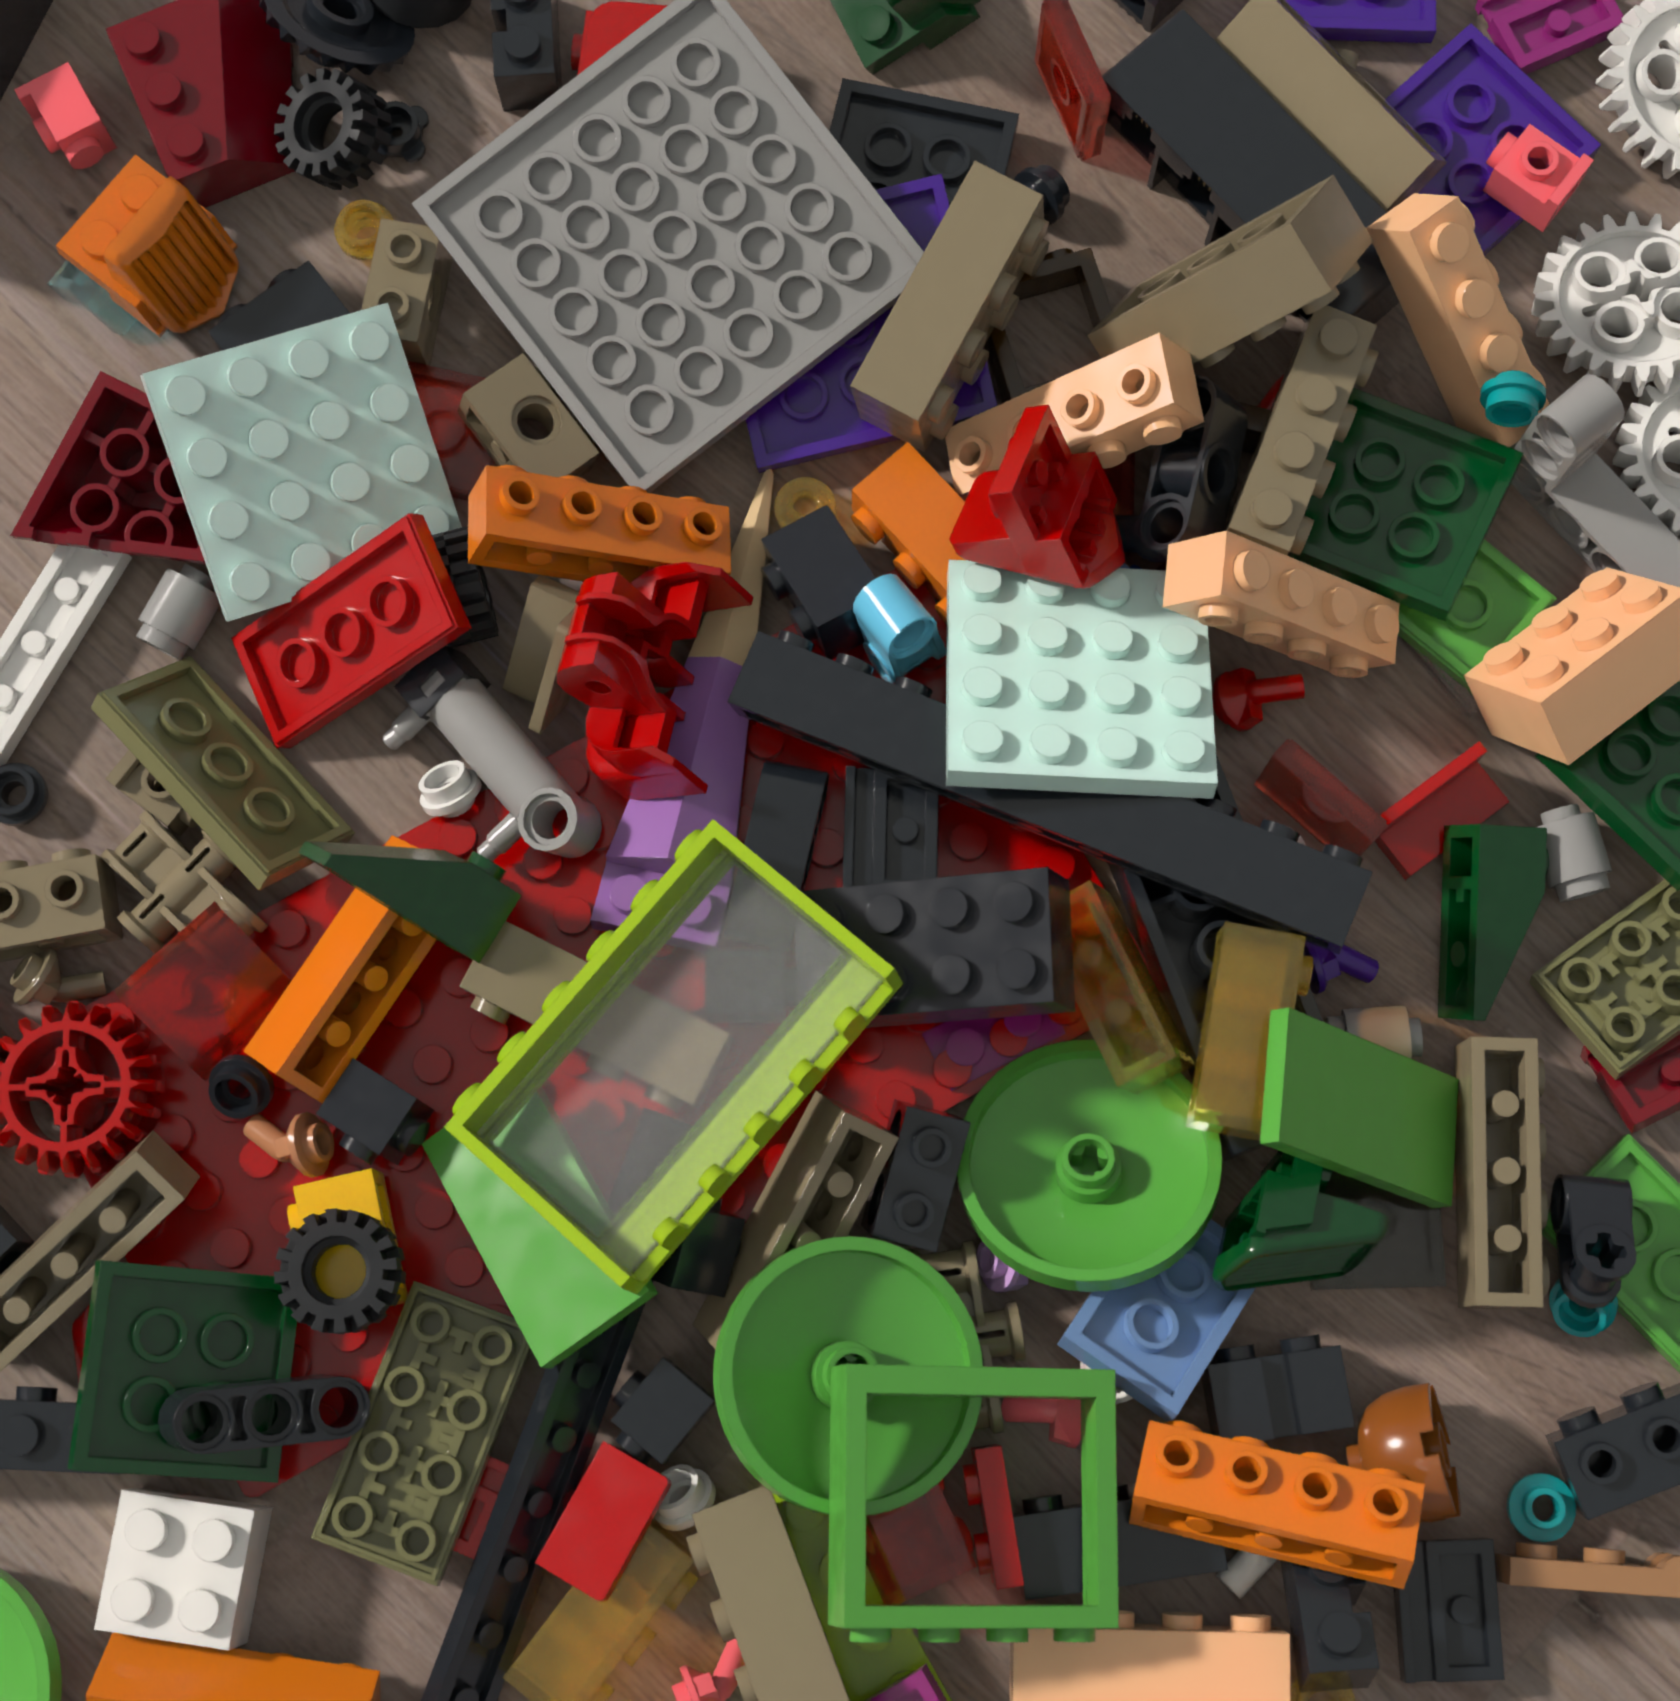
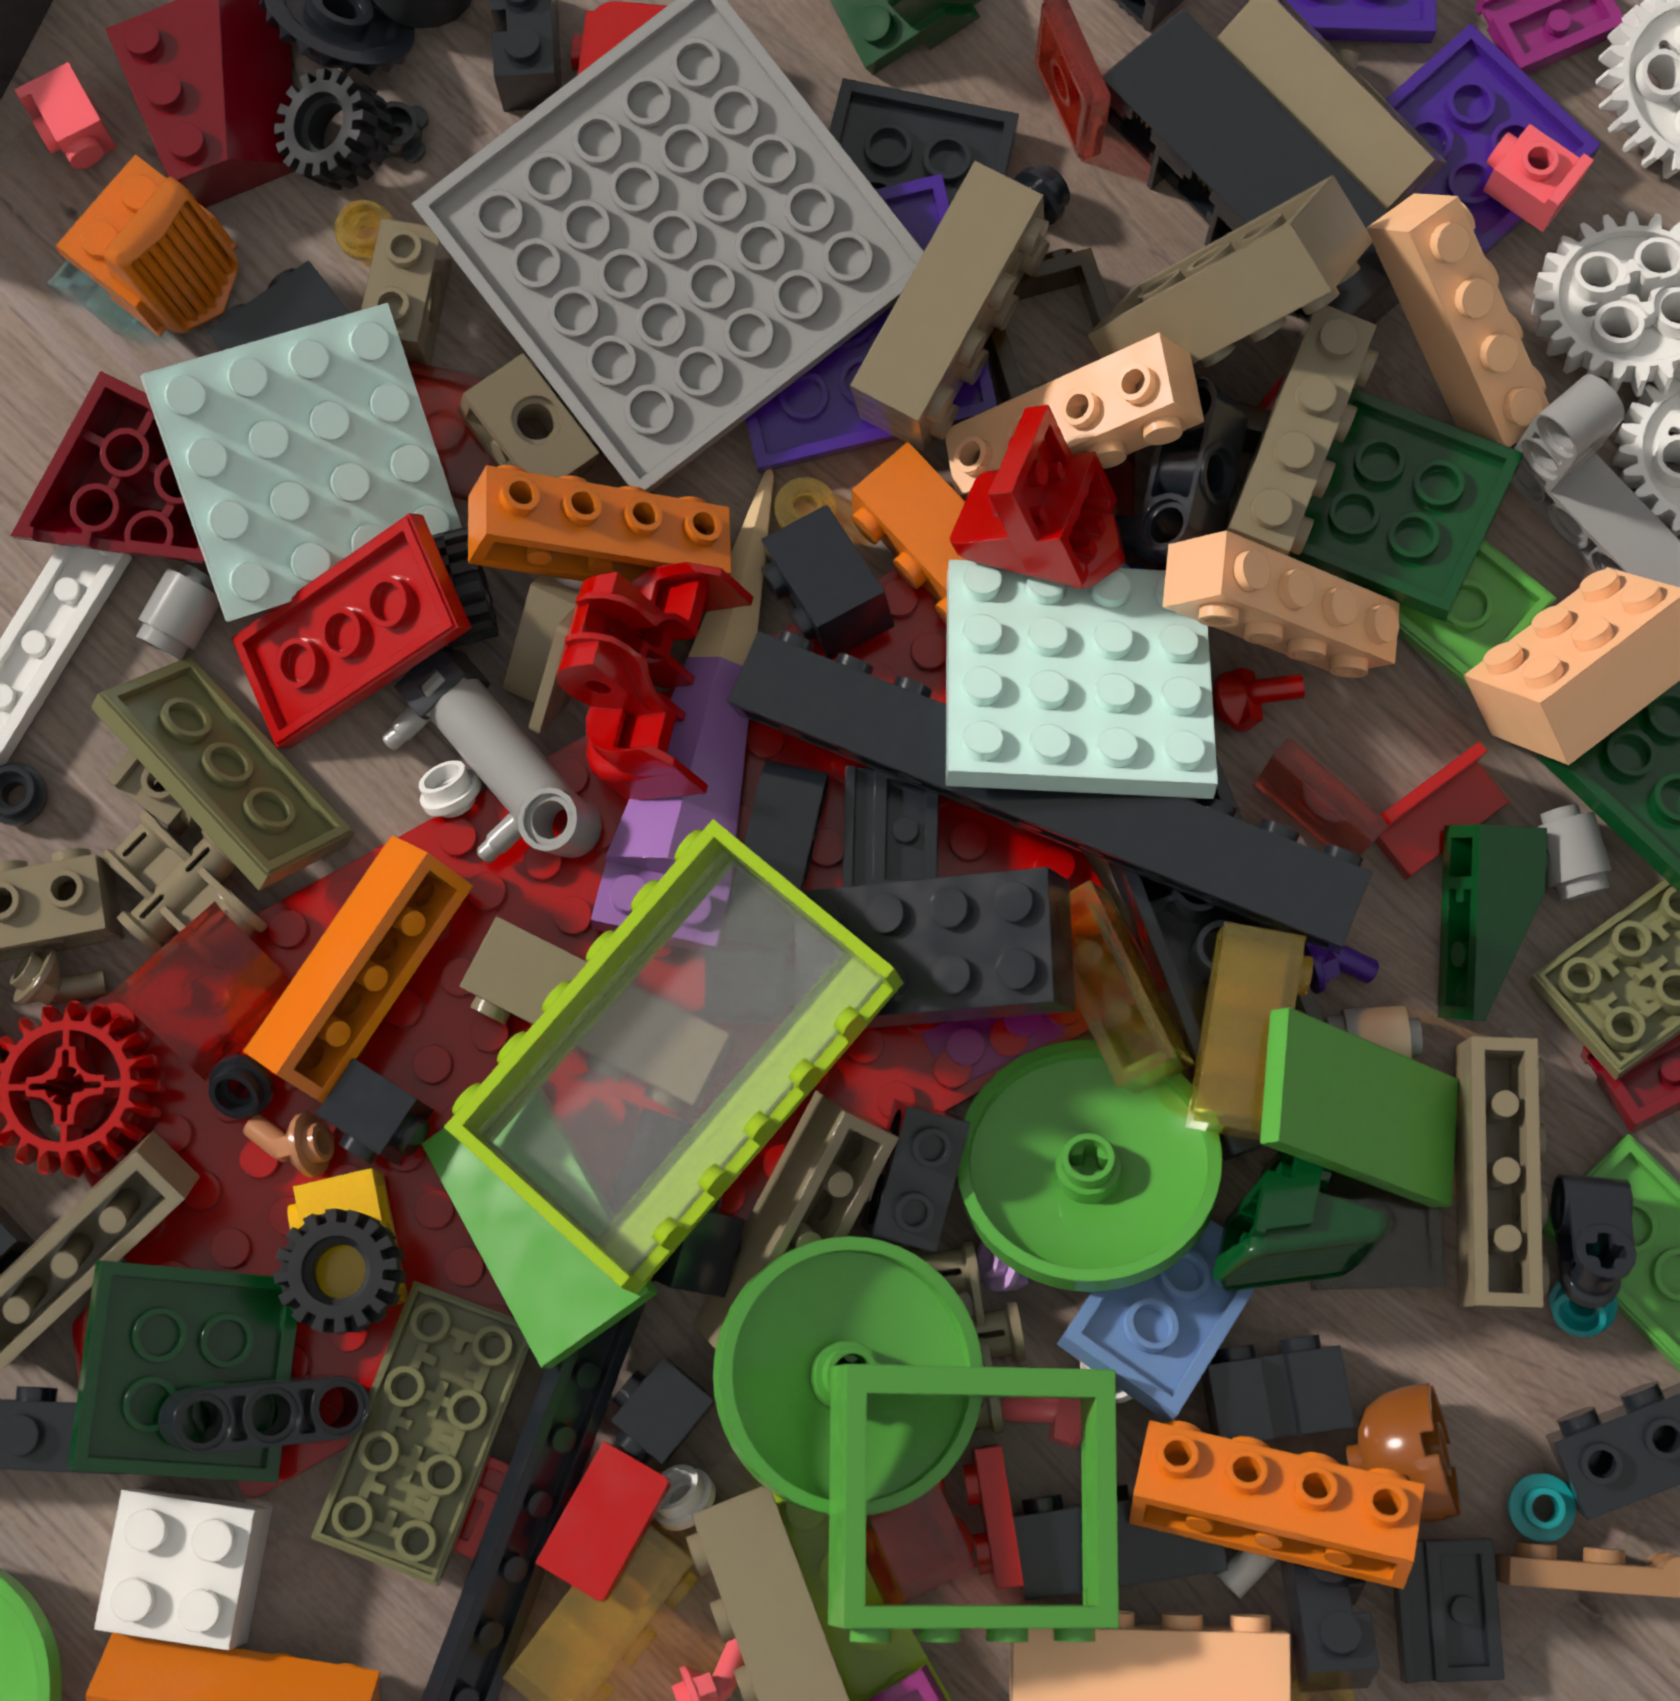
(430, 888): dark green slope -> none
(895, 628): medium azure piece -> none
(1512, 398): teal plate -> none

